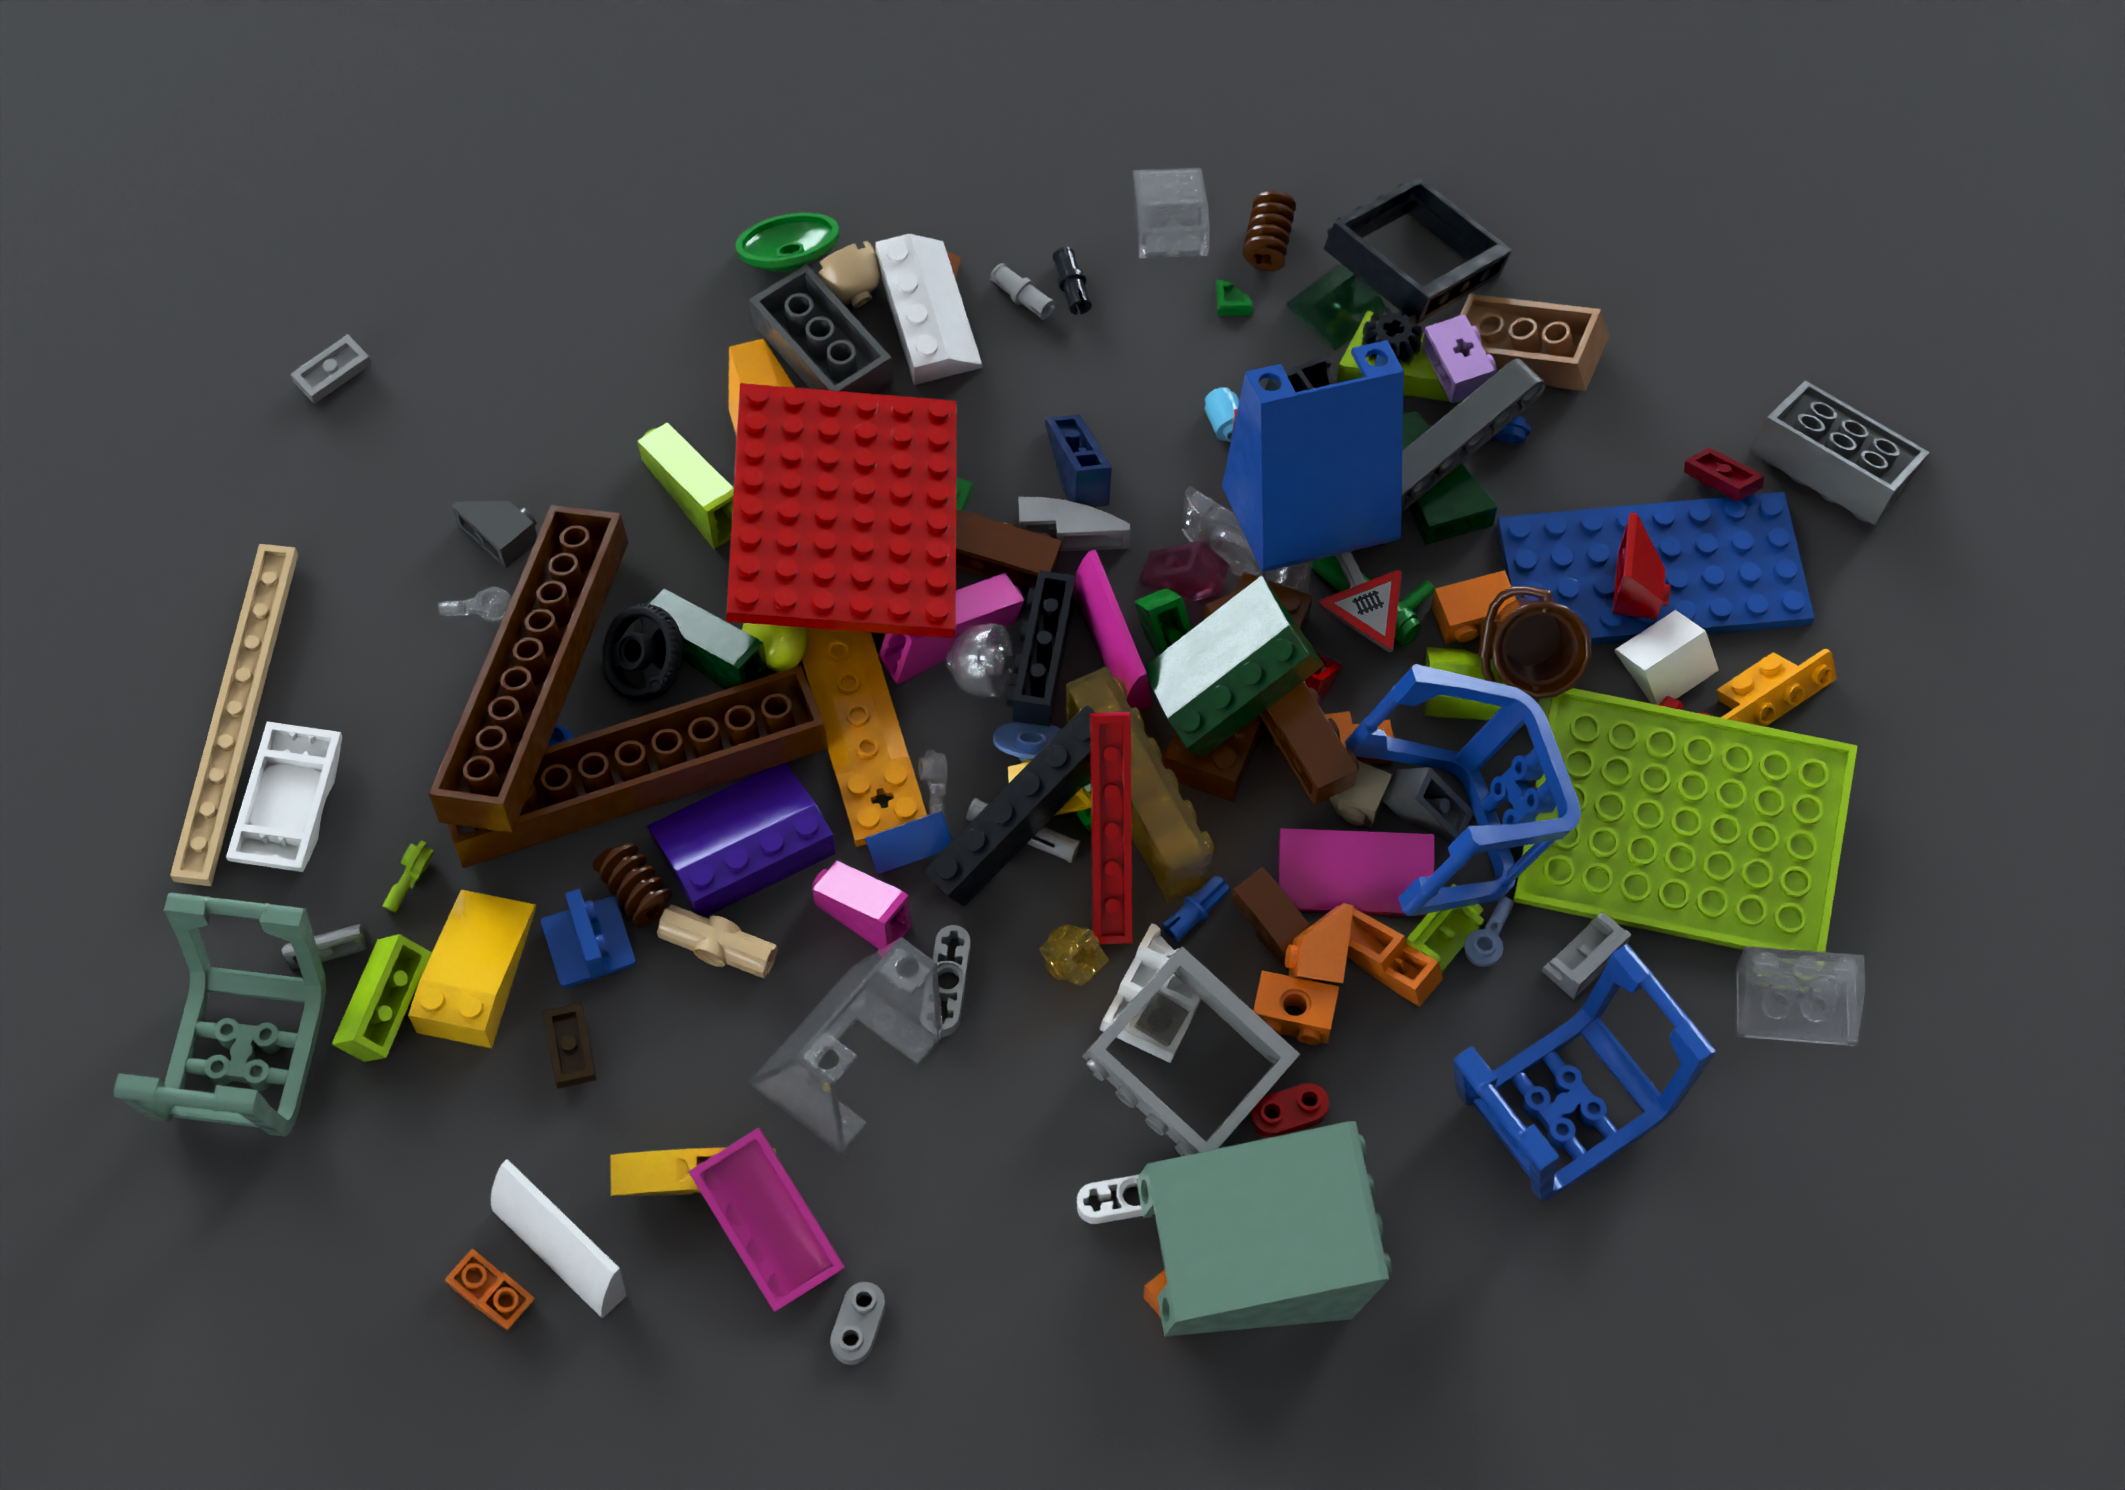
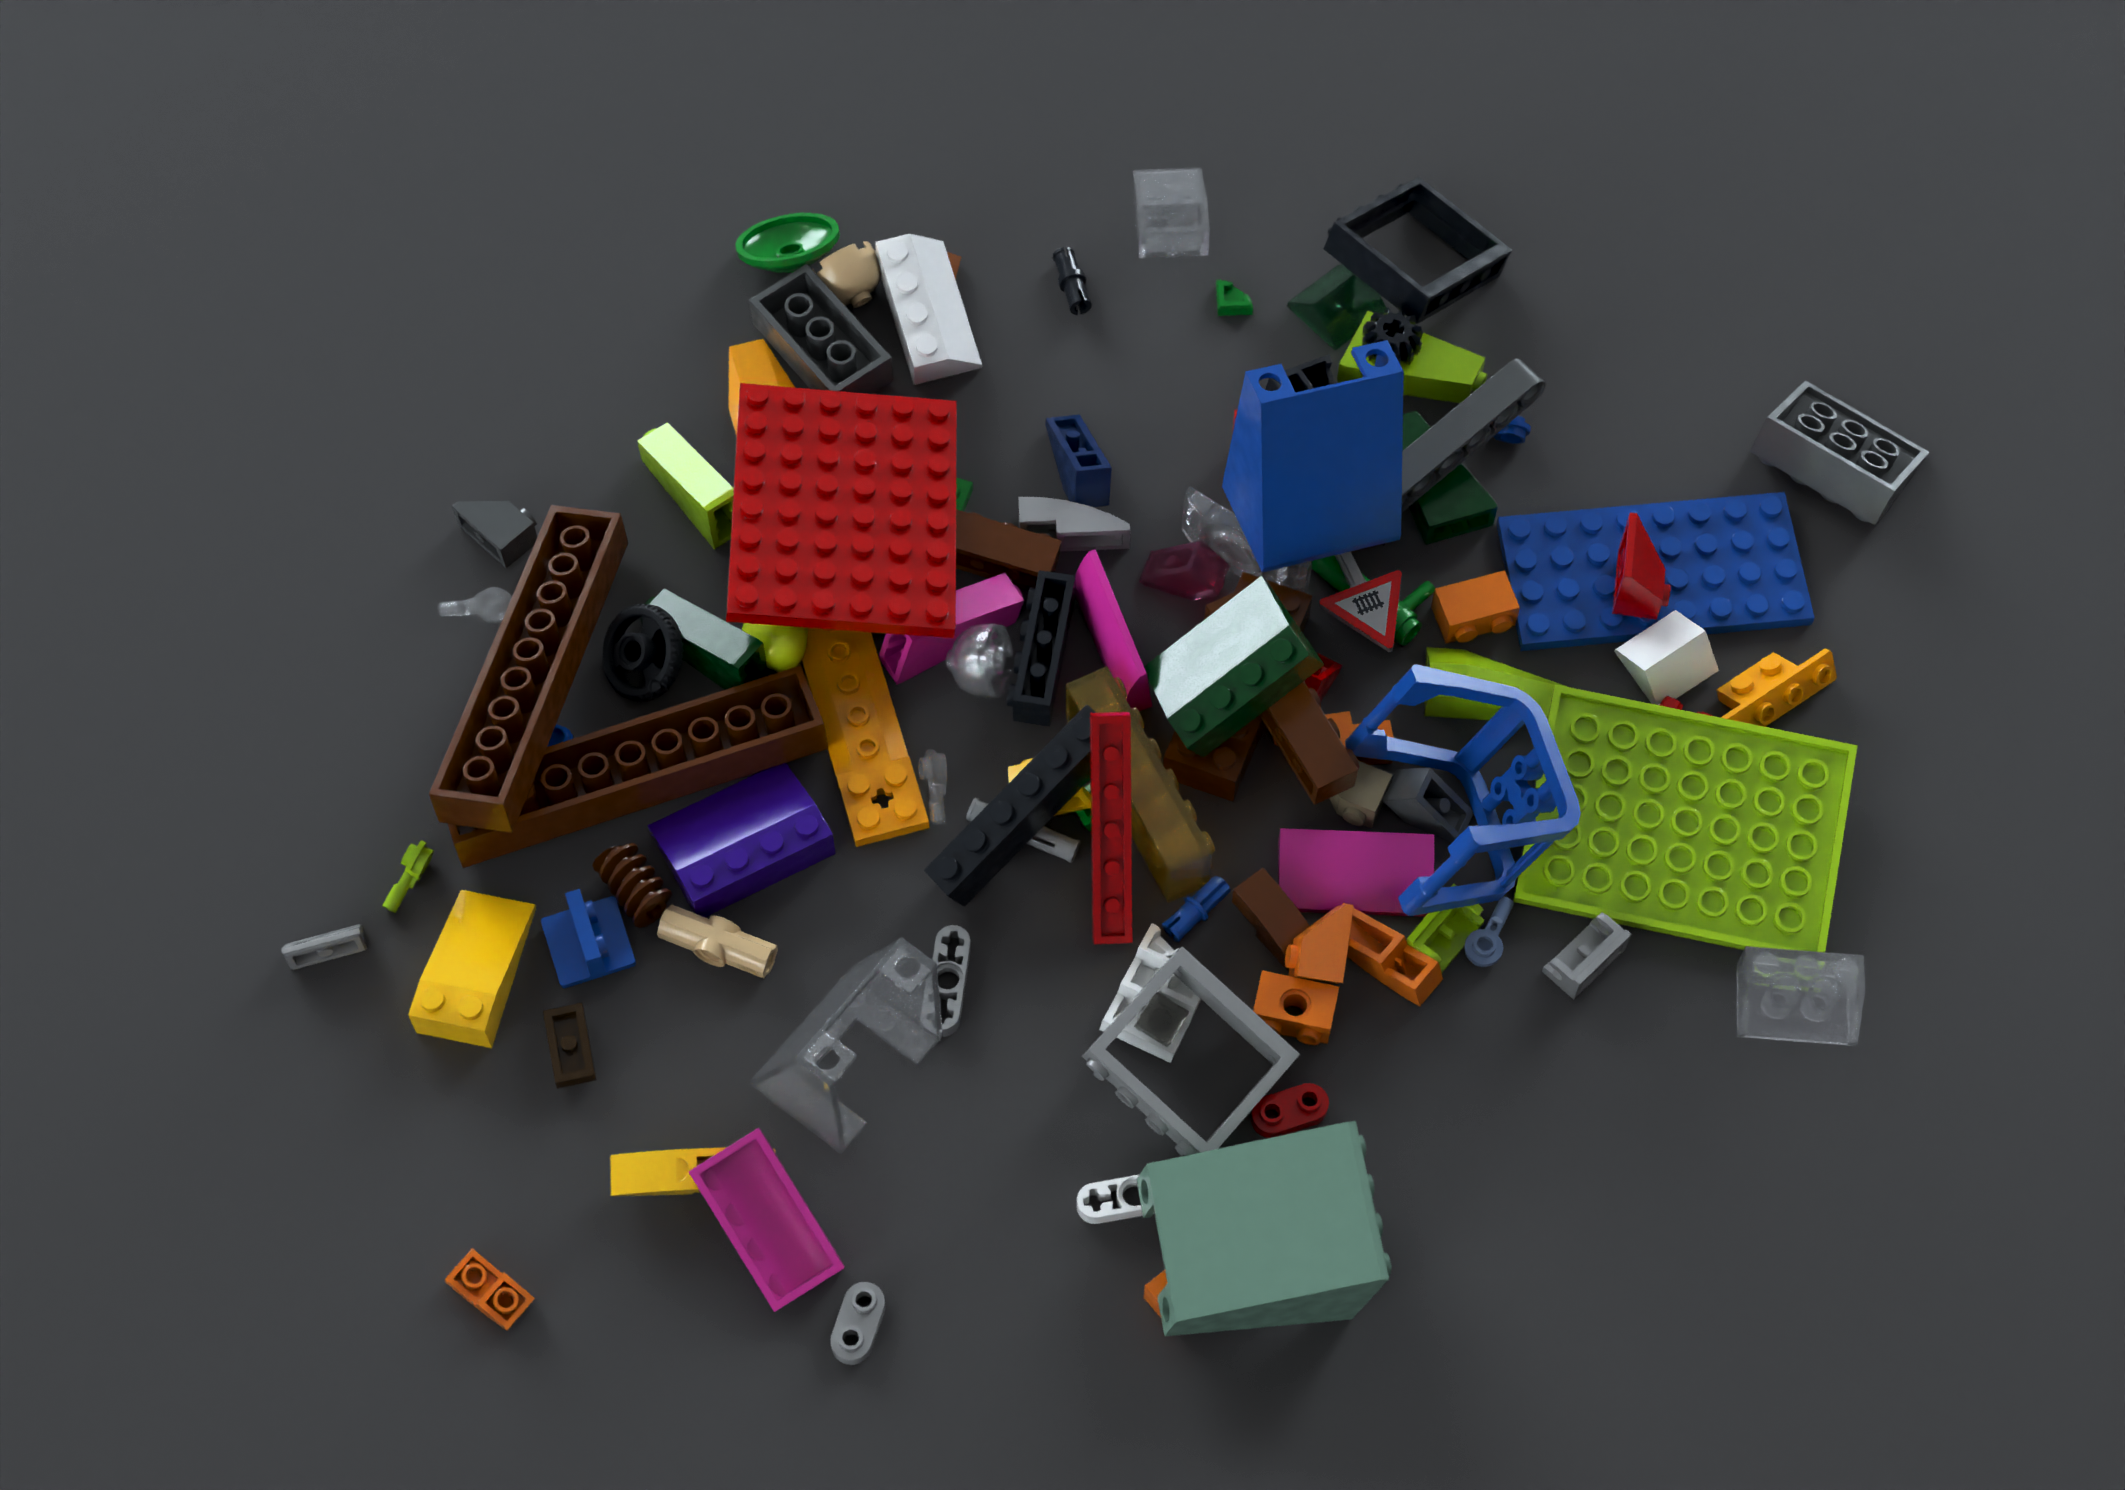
(230, 1104): sand green windscreen -> none
(234, 716): tan plate -> none
(285, 797): white slope -> none
(331, 369): light grey plate -> none
(381, 998): lime brick -> none
(556, 1240): white slope -> none
(863, 904): dark pink slope -> none
(909, 842): blue slope -> none
(1022, 291): light grey pin -> none
(1023, 739): medium blue dish -> none
(1073, 954): clear yellow brick -> none
(1162, 619): green slope -> none
(1220, 411): medium azure brick -> none
(1269, 230): reddish brown piece -> none
(1457, 357): lavender brick -> none
(1480, 1085): blue windscreen -> none
(1534, 643): reddish brown piece -> none
(1550, 338): medium nougat slope -> none
(1723, 474): dark red plate -> none

